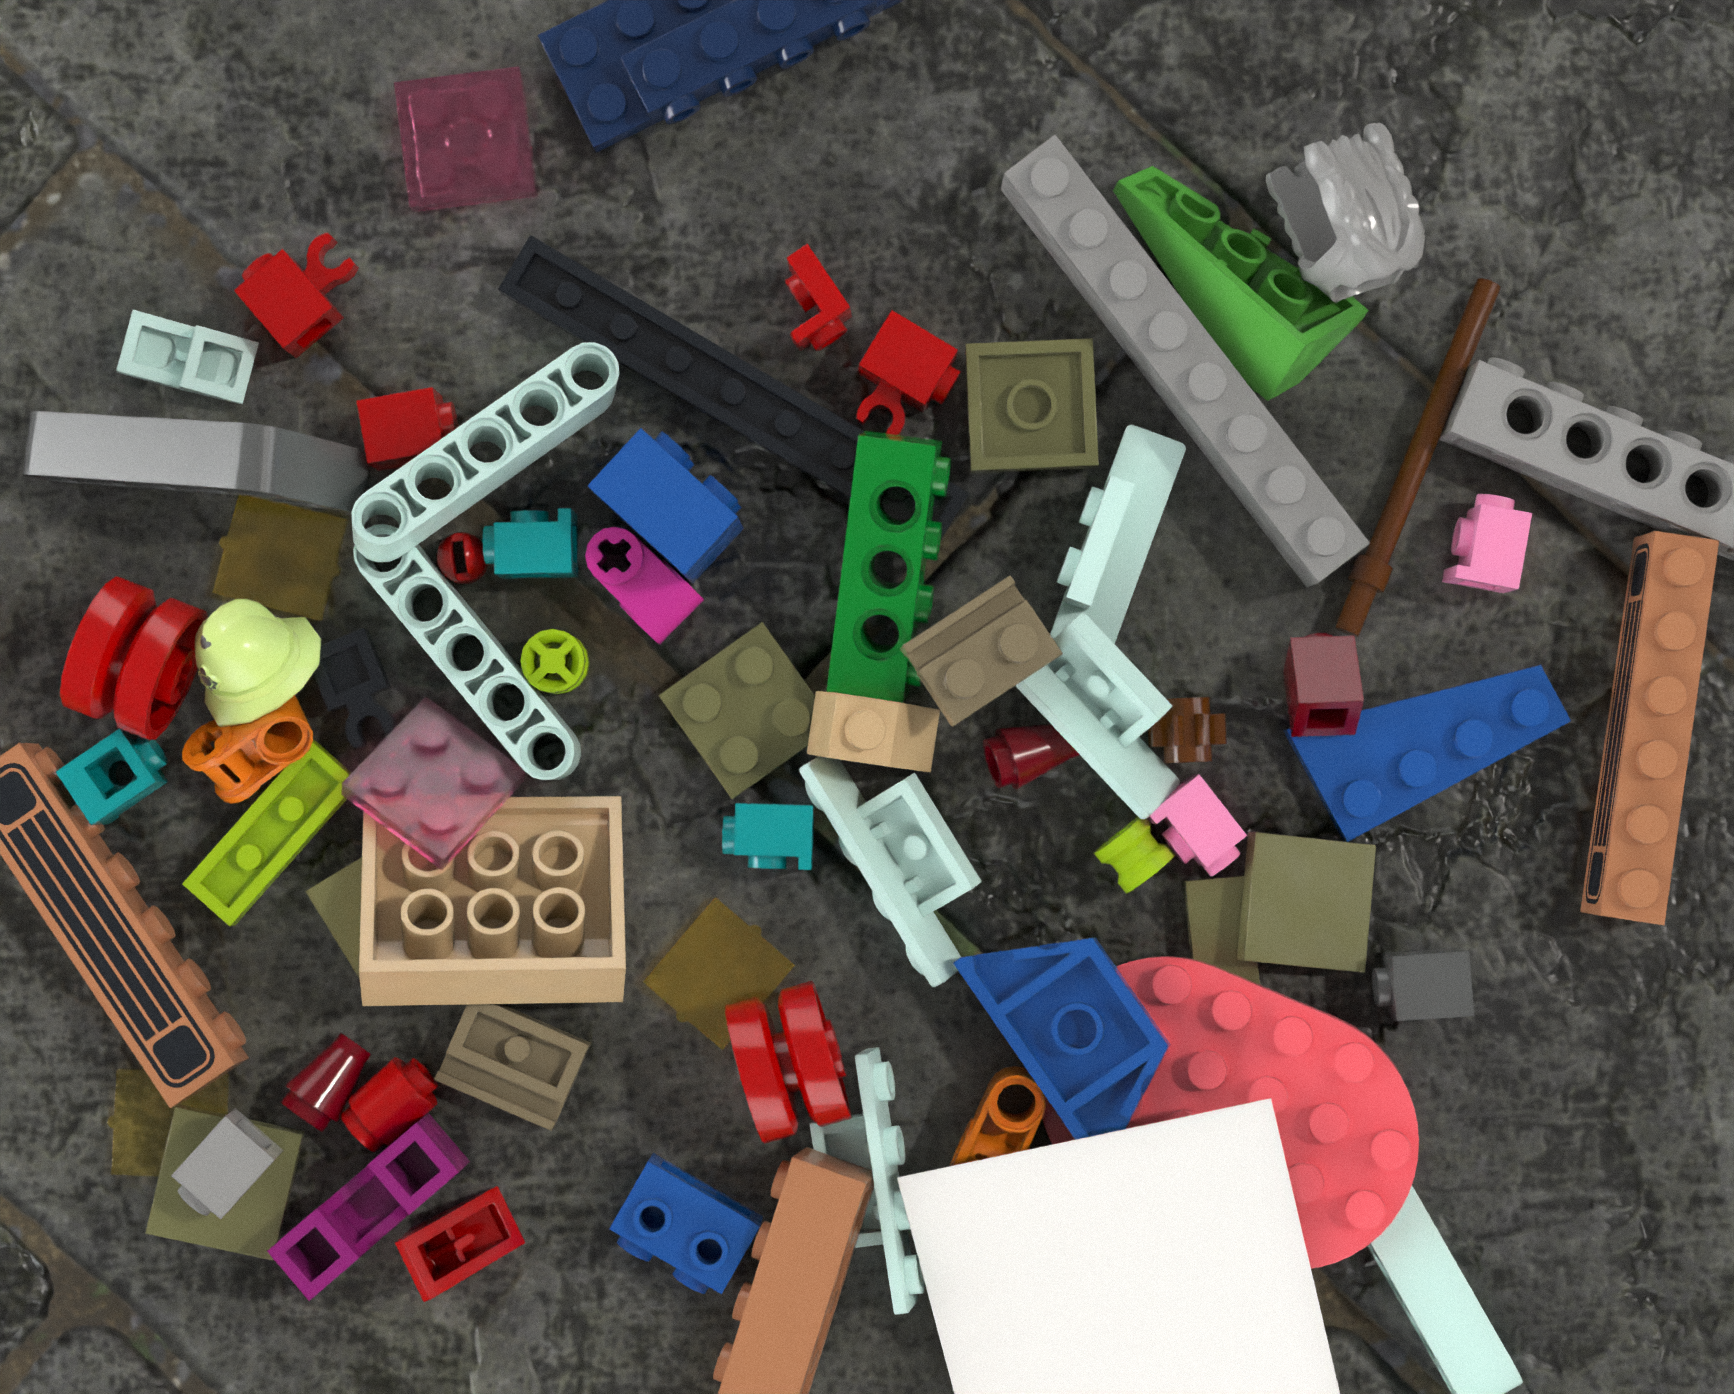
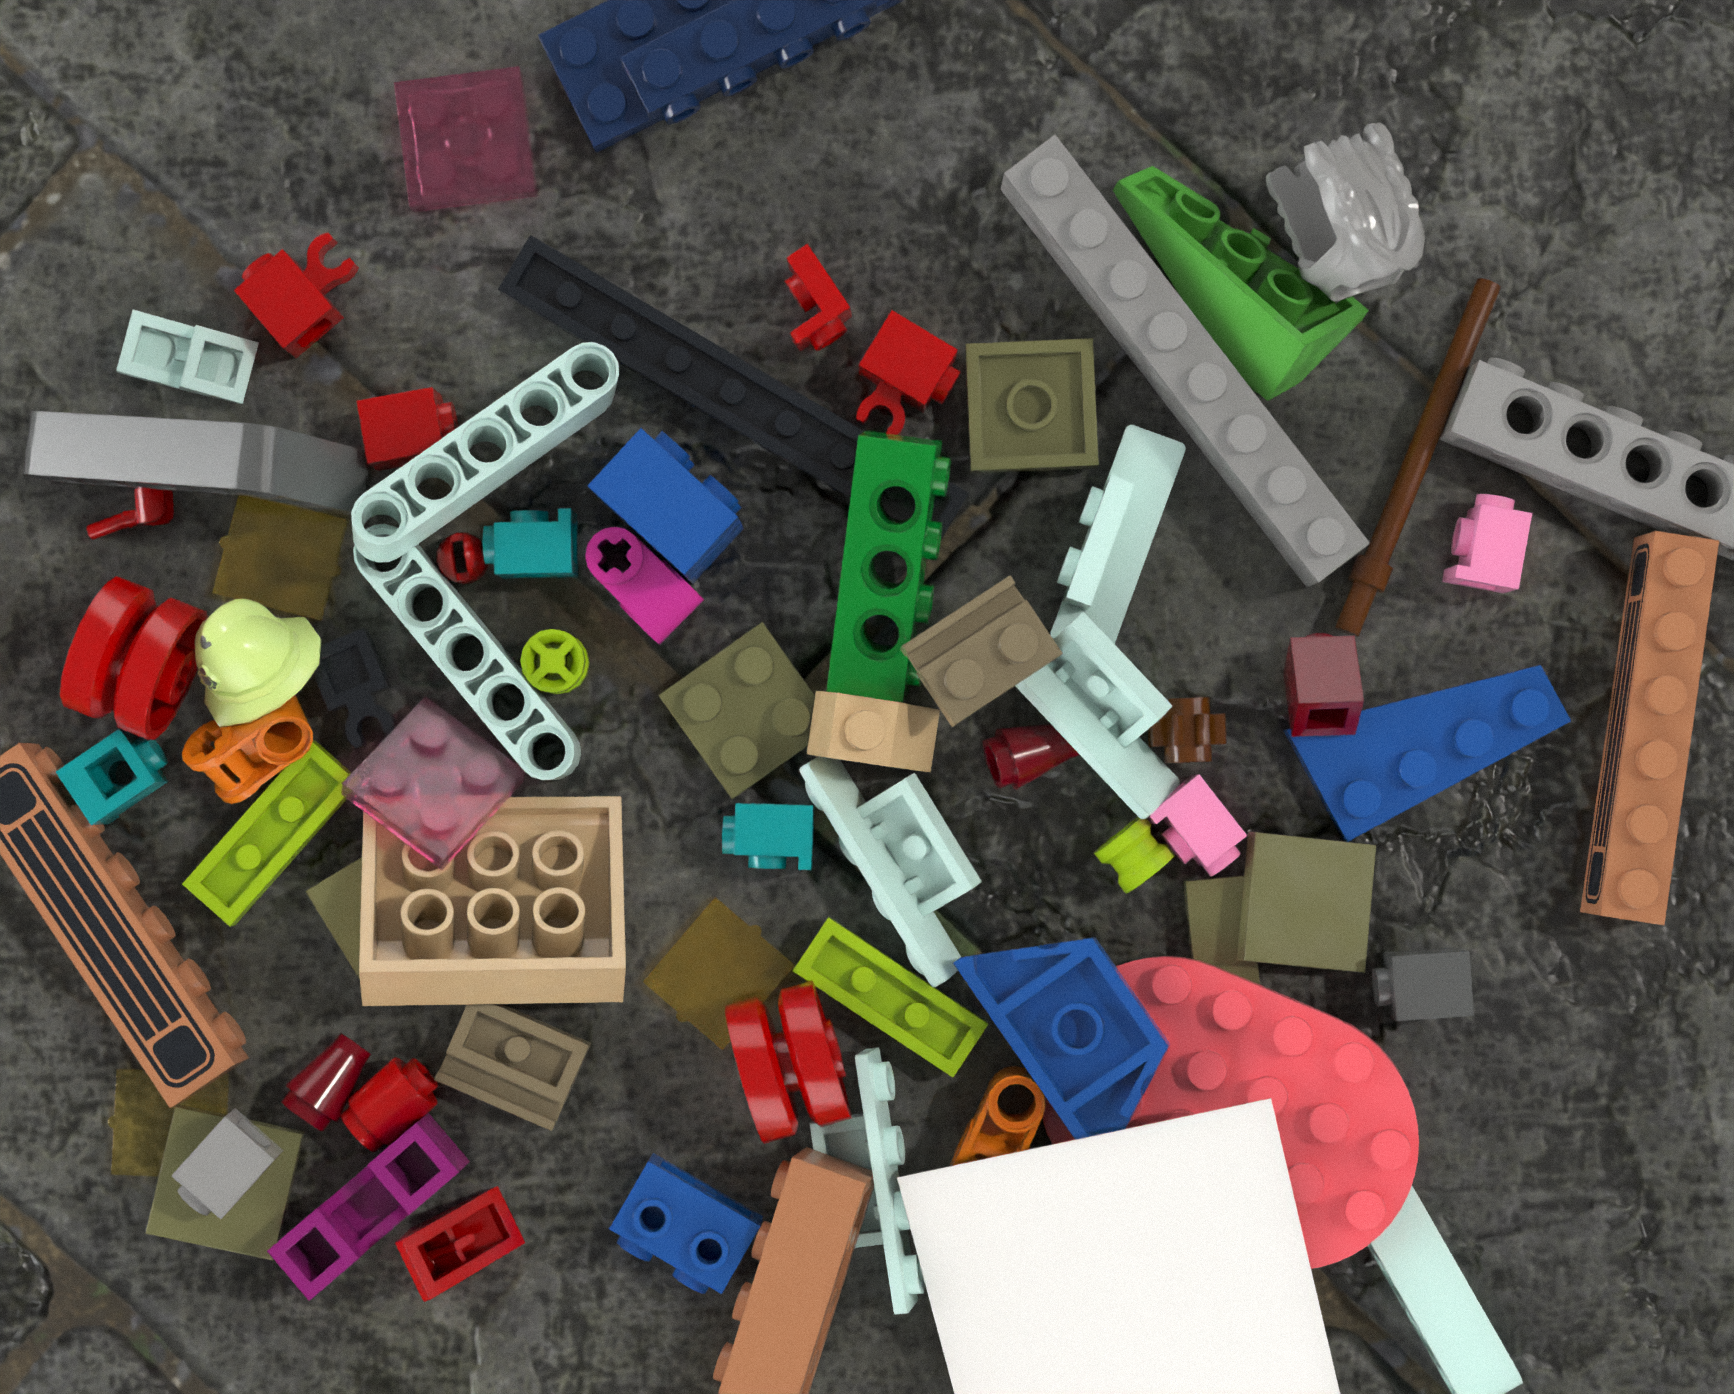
(152, 508): none -> red hand
(890, 997): none -> lime plate

